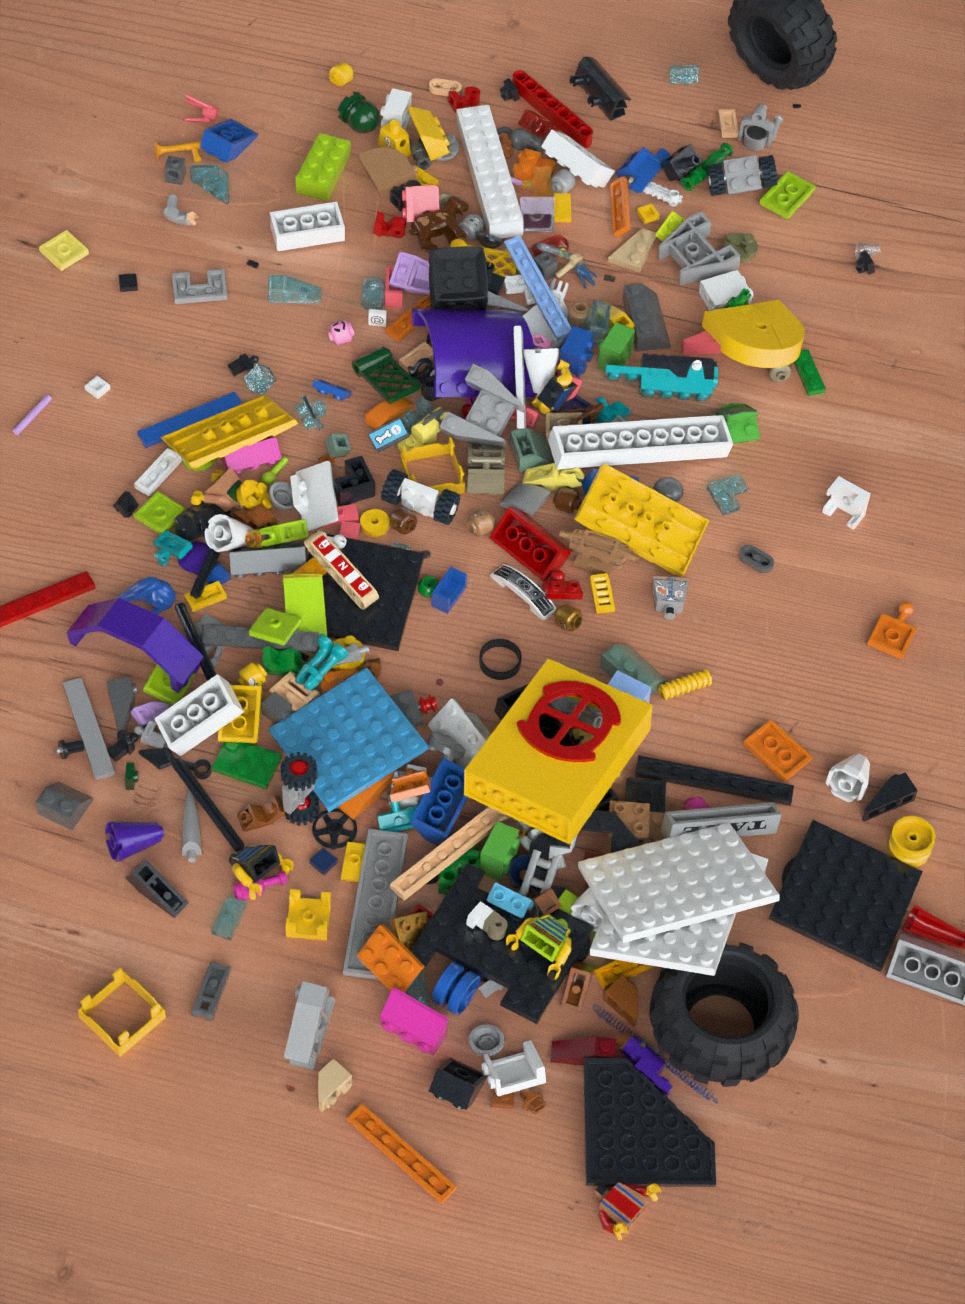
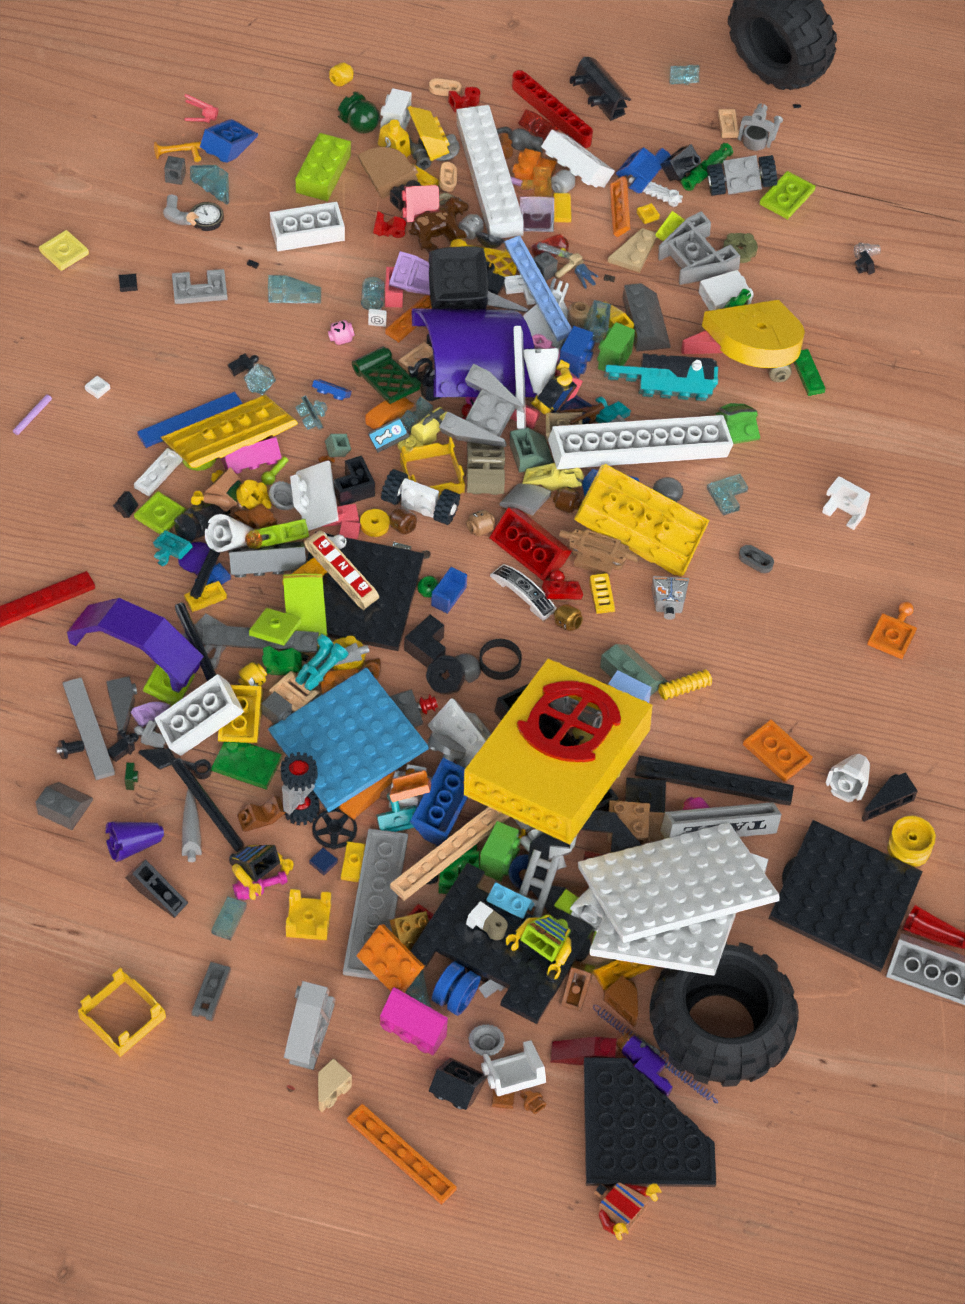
(153, 591): blue hair -> none
(209, 216): none -> tile
(424, 641): none -> black brick
(439, 667): none -> black plate
(447, 176): none -> light nougat plate
(471, 666): none -> dark grey hair
(509, 91): black tile -> none
(547, 902): dark orange plate -> none

